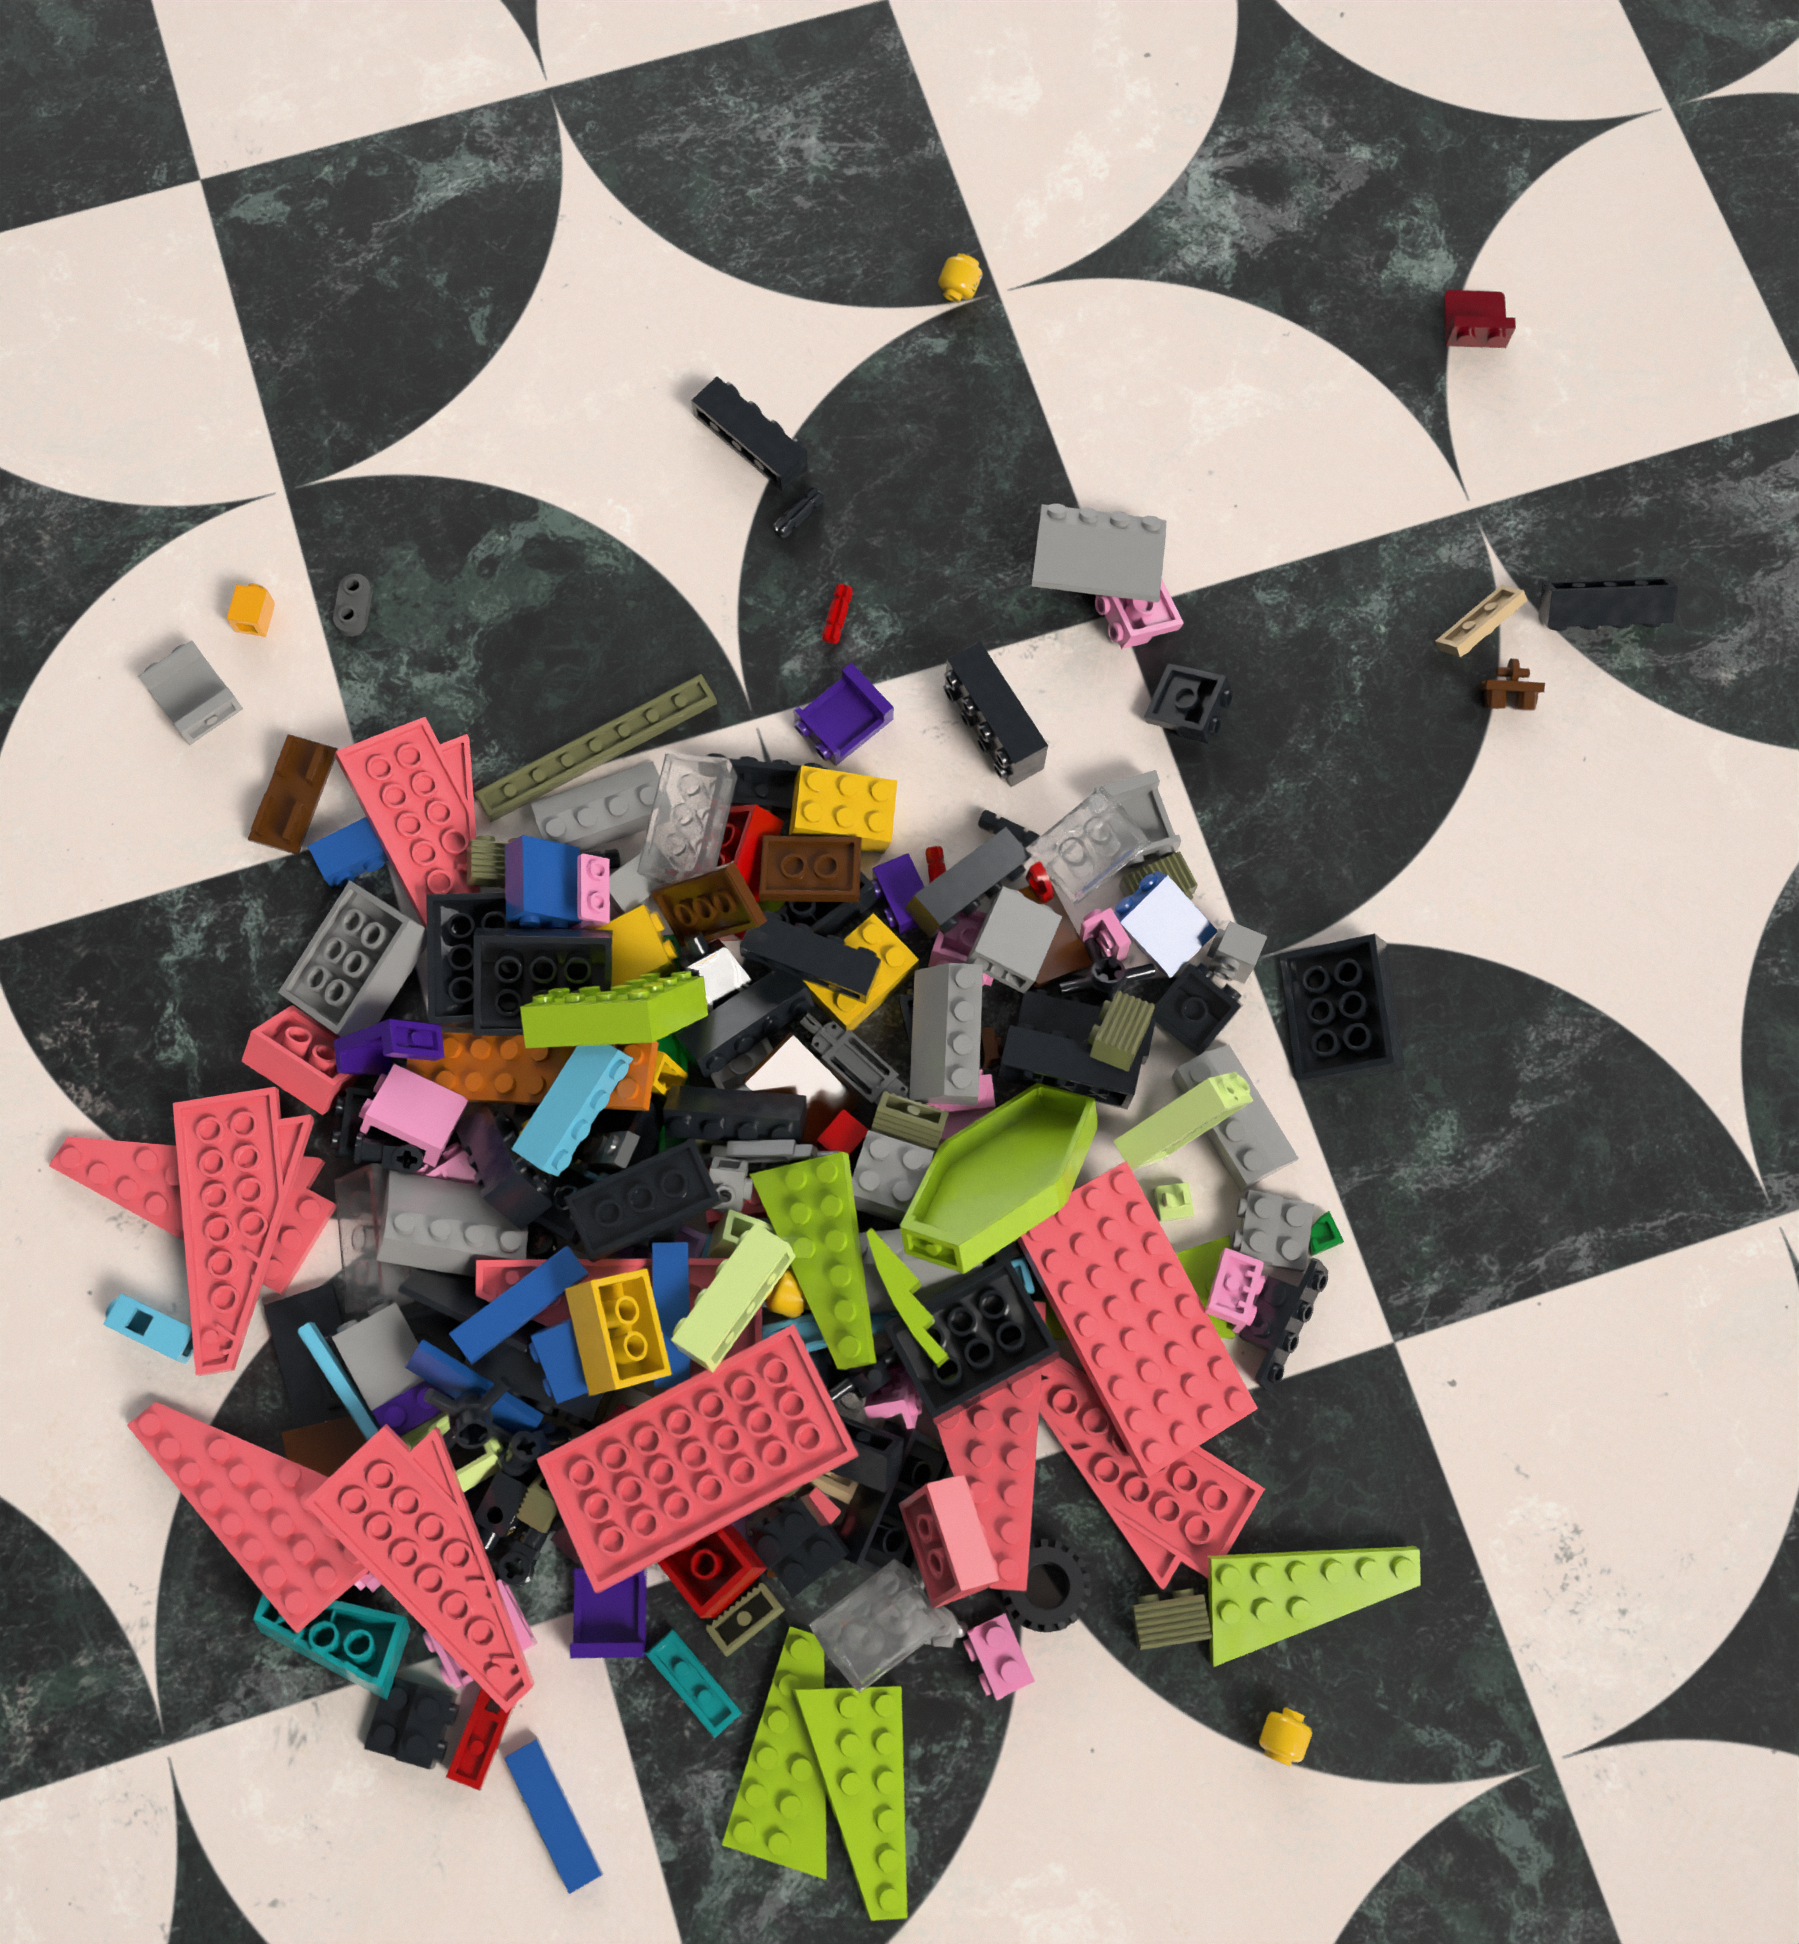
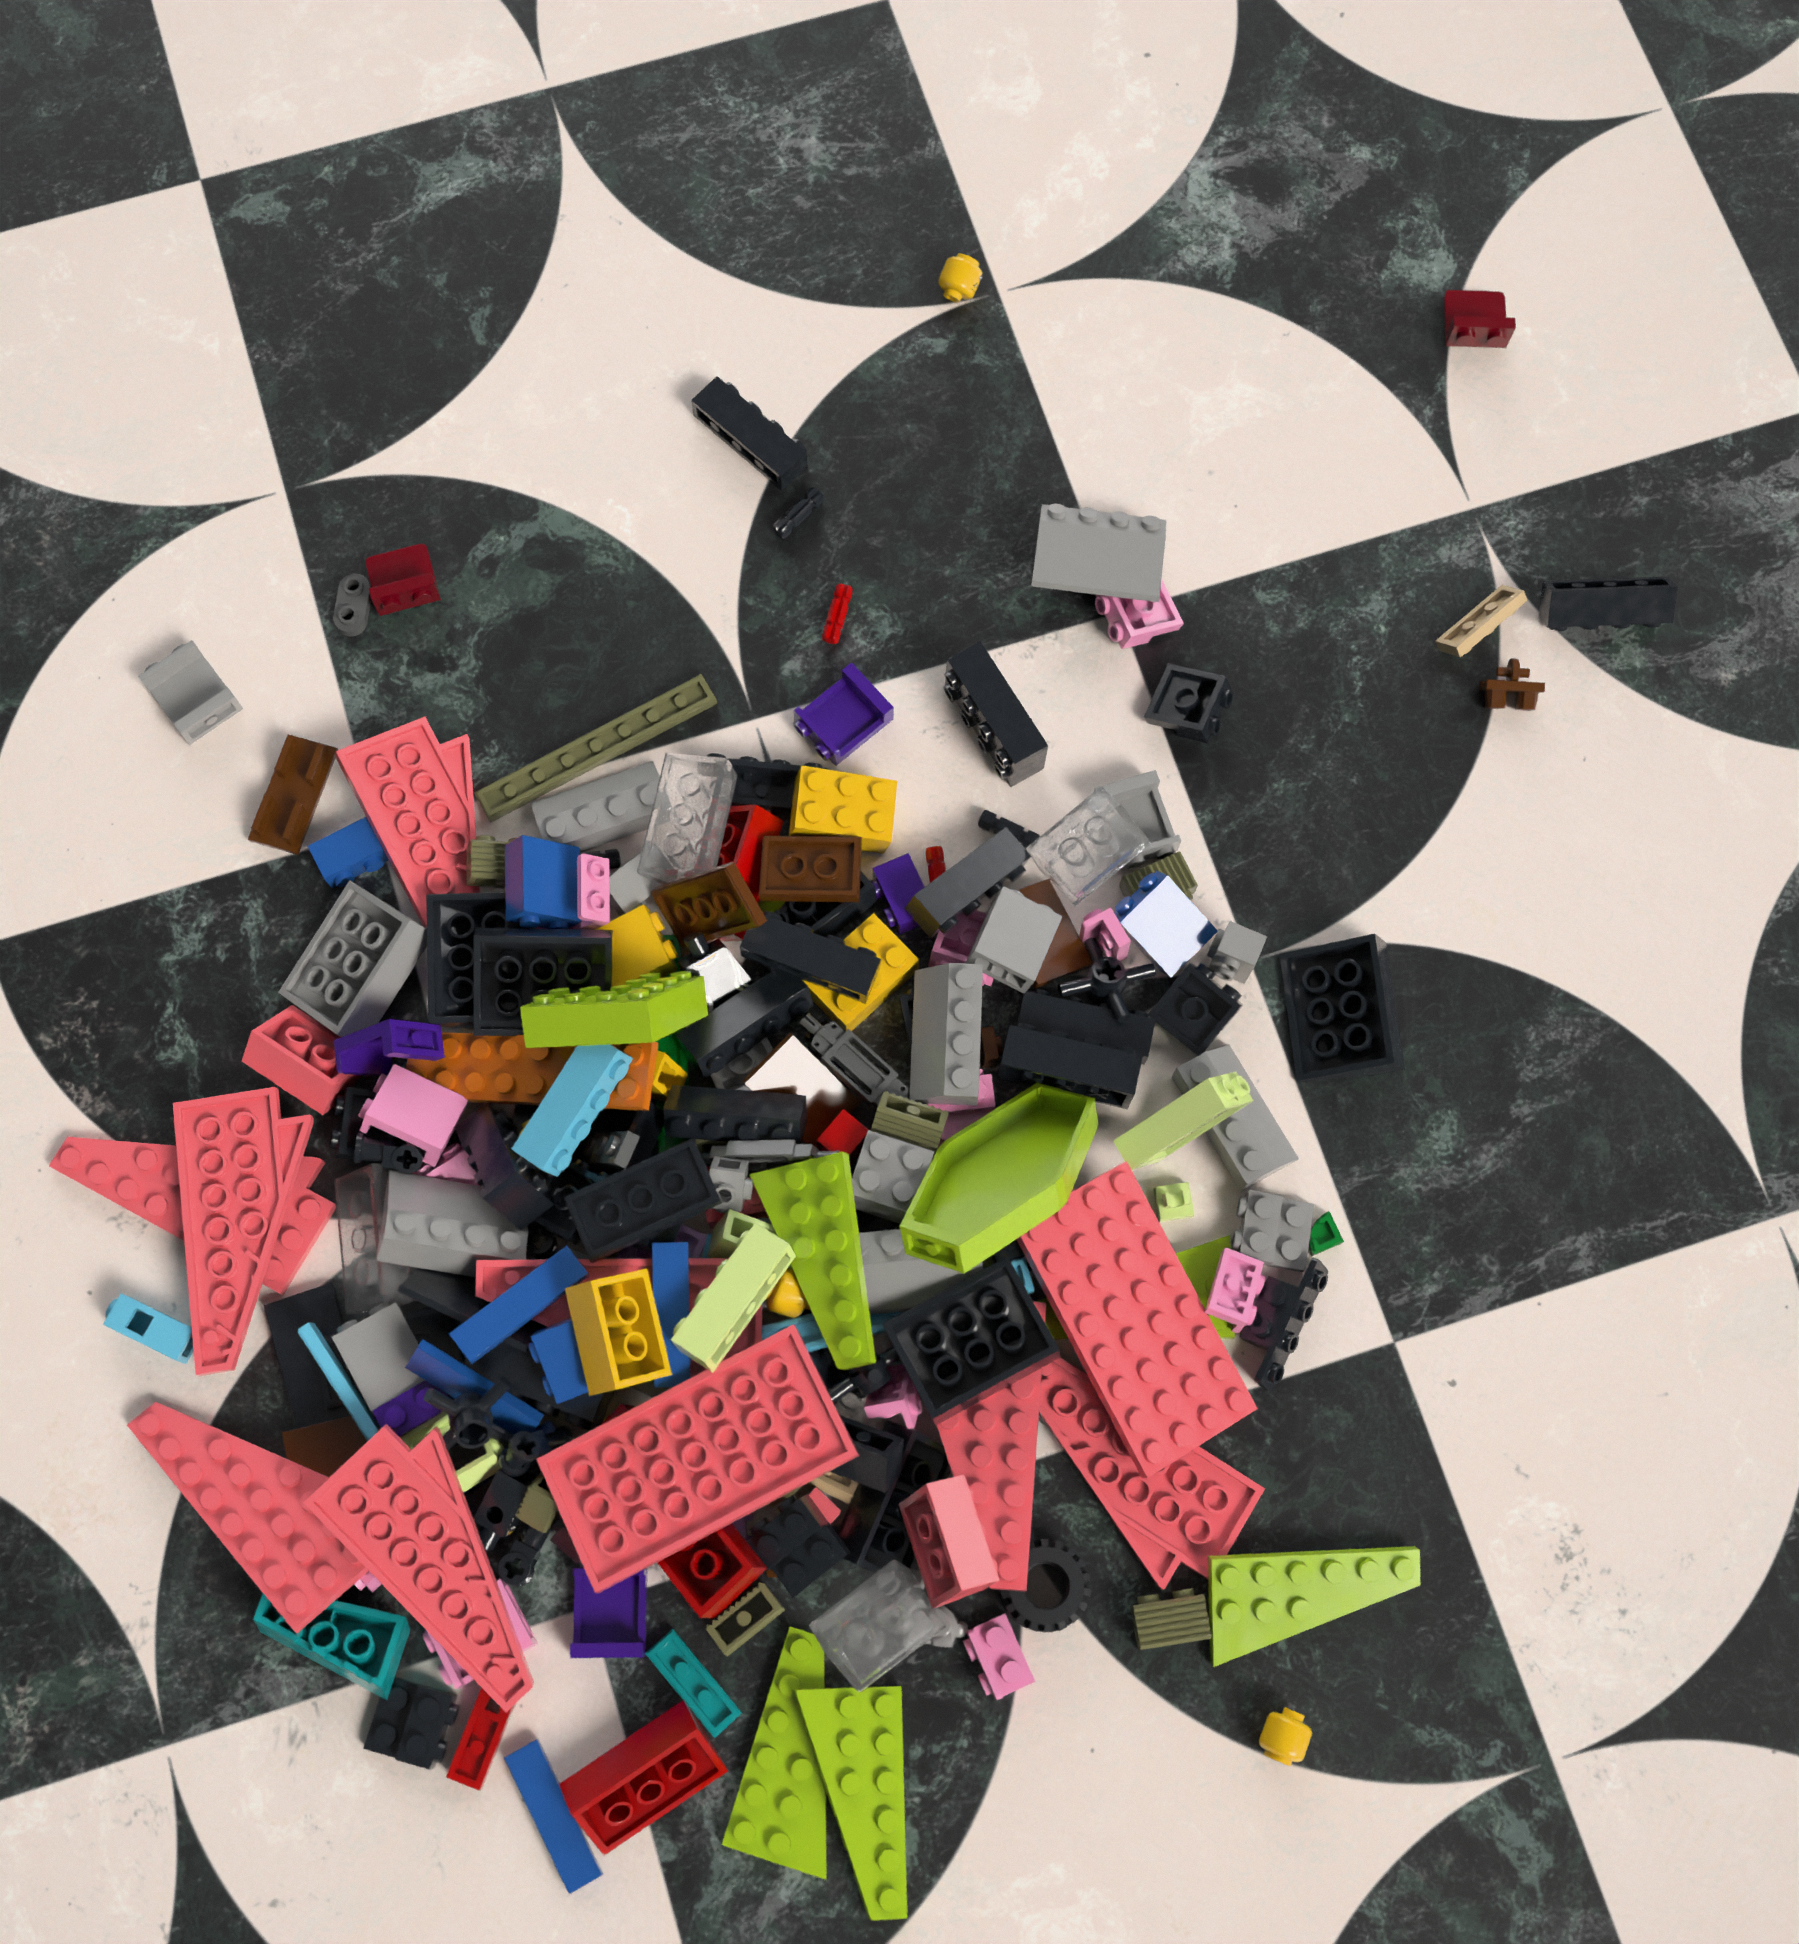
(251, 610): light orange brick -> none
(402, 579): none -> dark red bracket
(642, 1778): none -> red slope
(901, 1285): lime slope -> none
(1040, 882): red tile -> none
(1121, 1030): olive brick -> none

